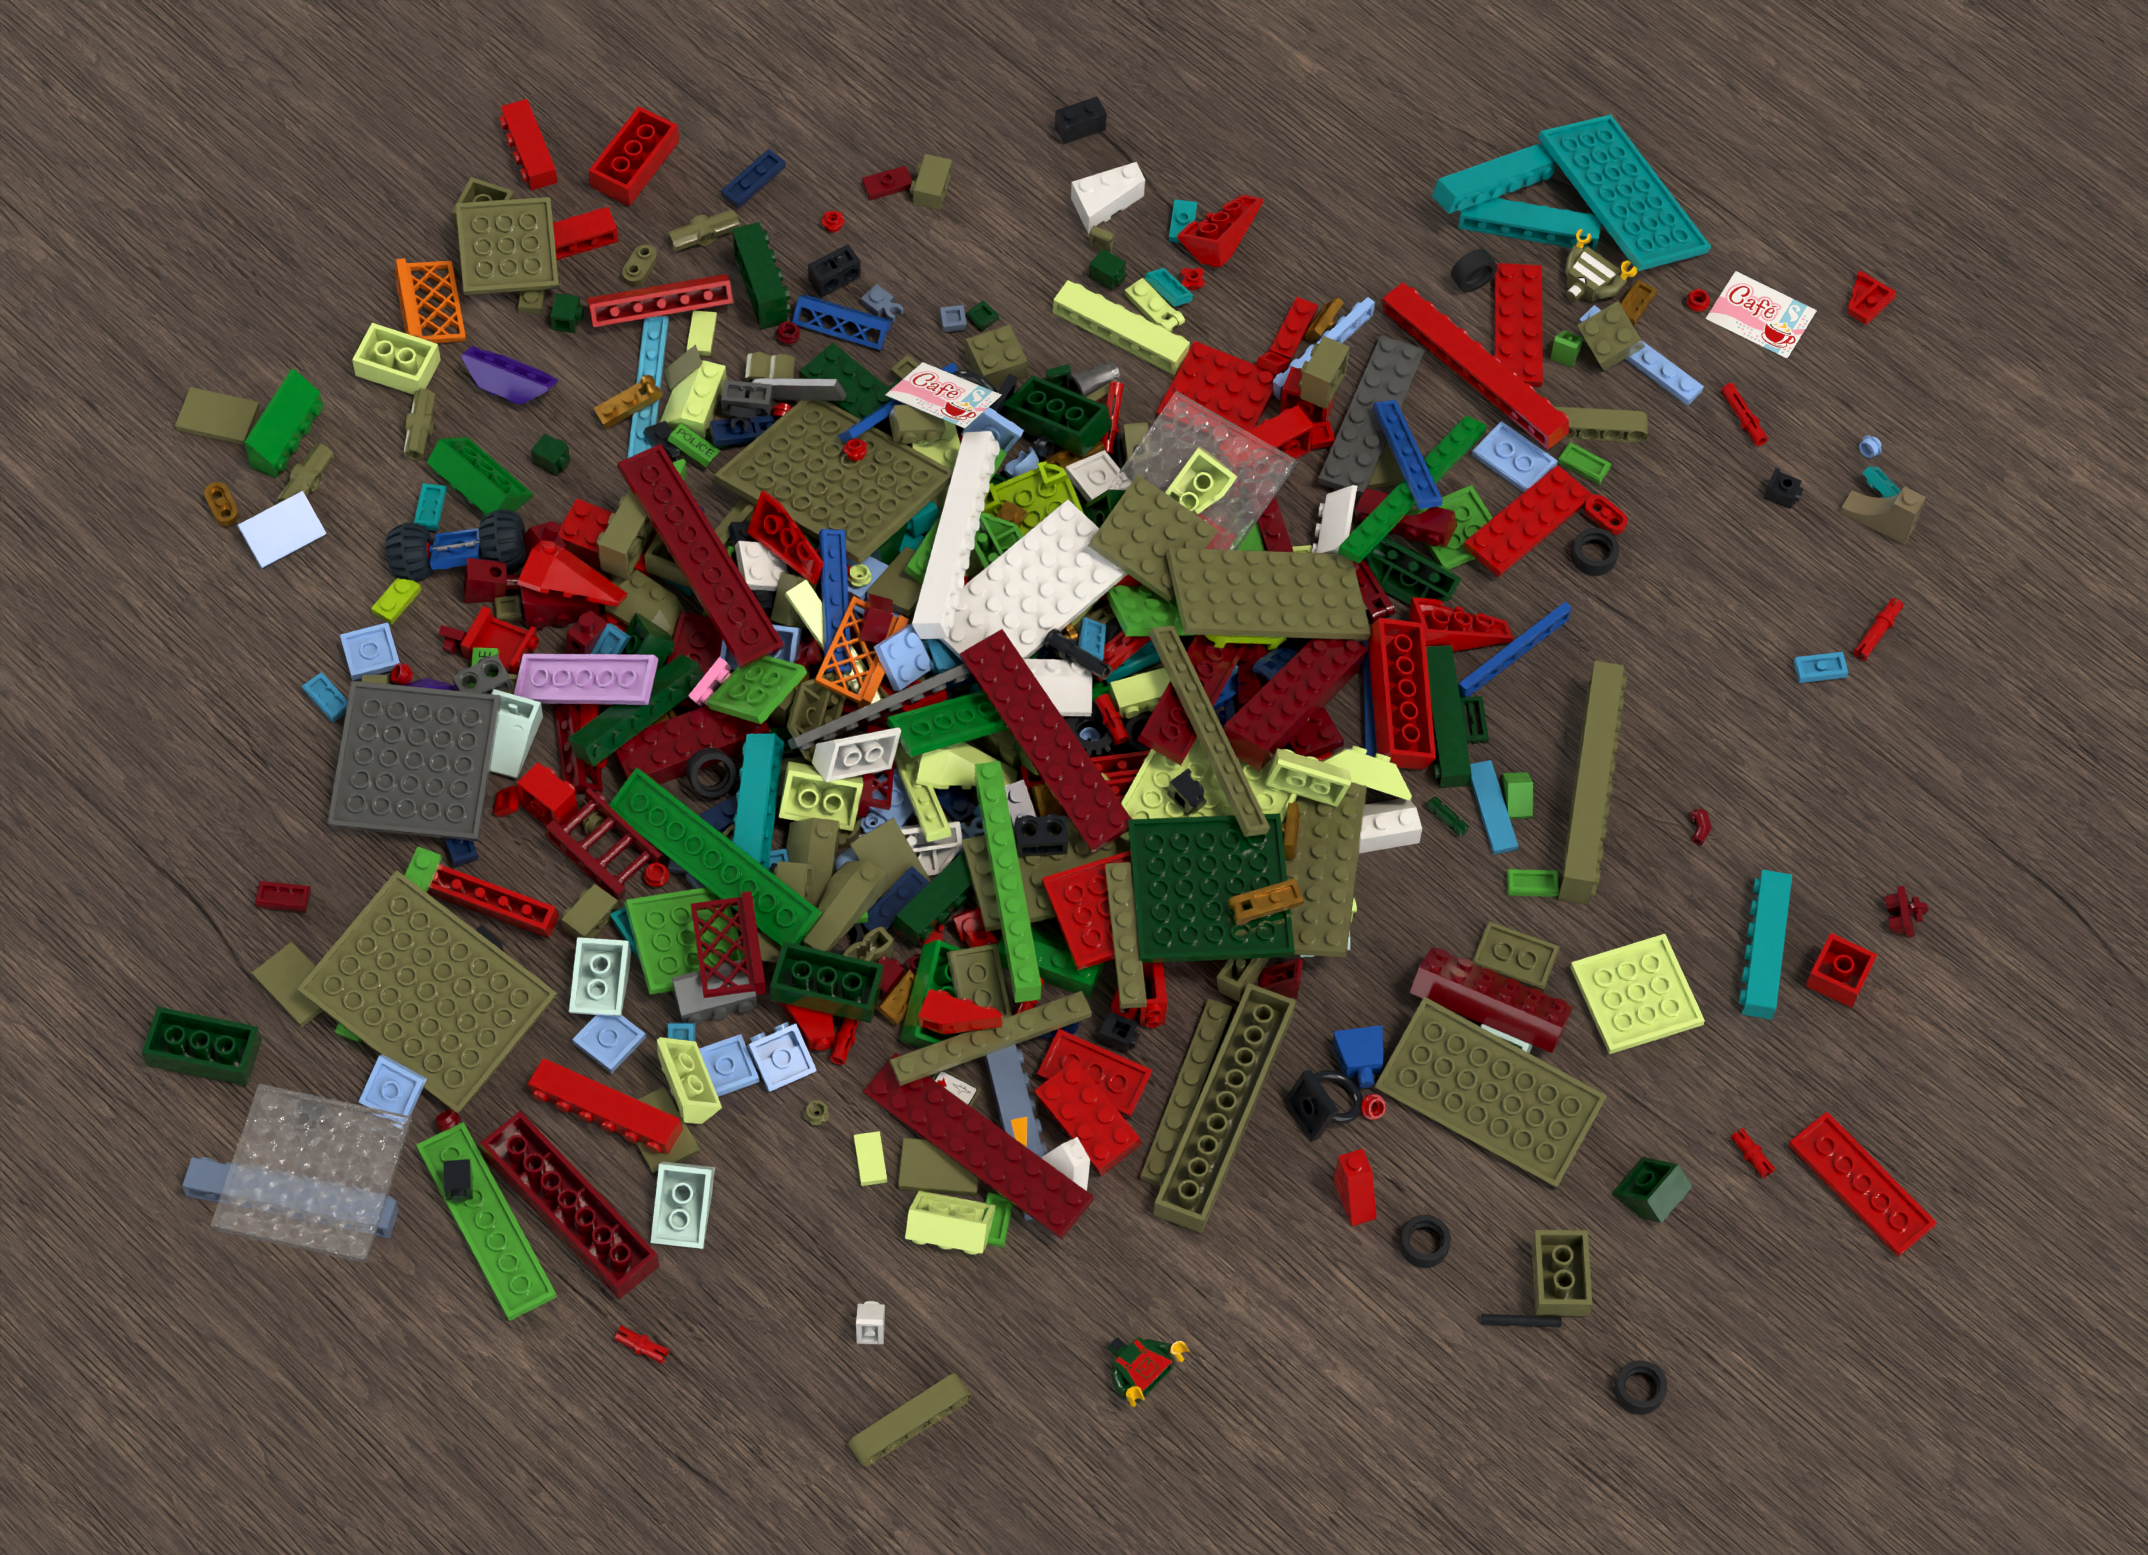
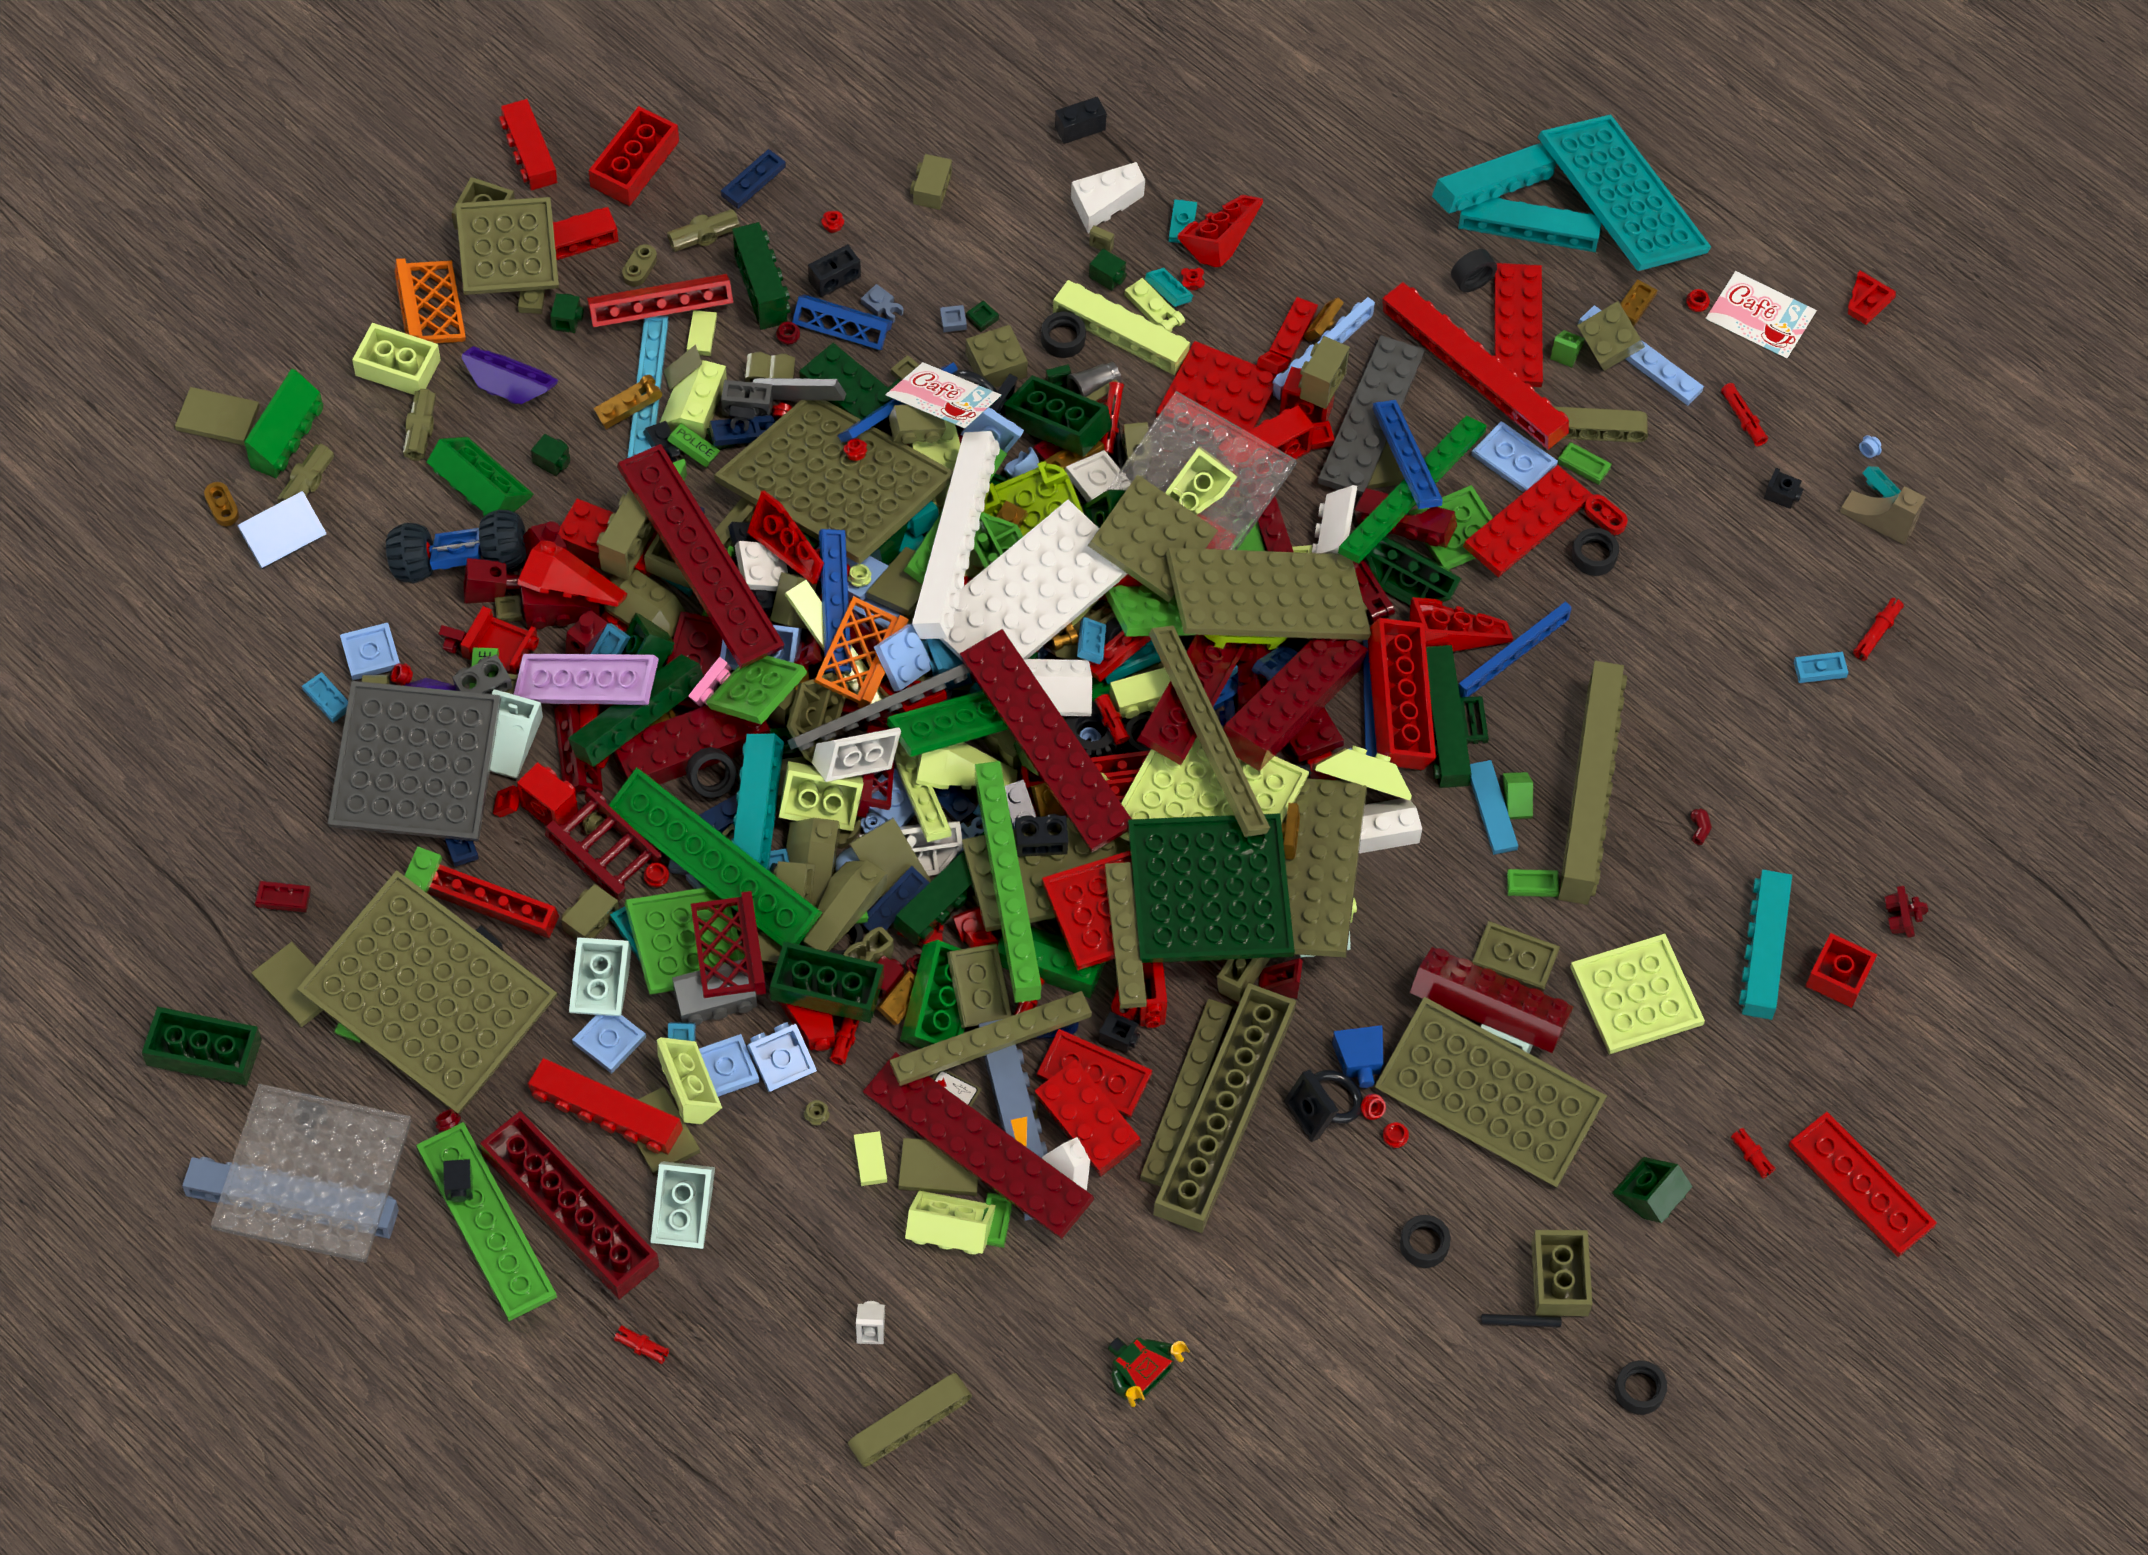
(392, 1087): light blue plate -> none
(396, 600): lime plate -> none
(430, 506): teal plate -> none
(876, 619): dark red slope -> none
(887, 182): dark red plate -> none
(951, 1015): red slope -> none
(1043, 447): black plate -> none
(1065, 319): none -> black tyre
(1070, 650): black pin -> none
(1186, 792): black brick -> none
(1266, 901): pearl gold plate -> none
(1308, 777): yellowish green slope -> none
(1356, 1187): red slope -> none
(1395, 1135): none -> red plate
(1447, 816): dark green axle -> none
(1592, 275): olive torso -> none

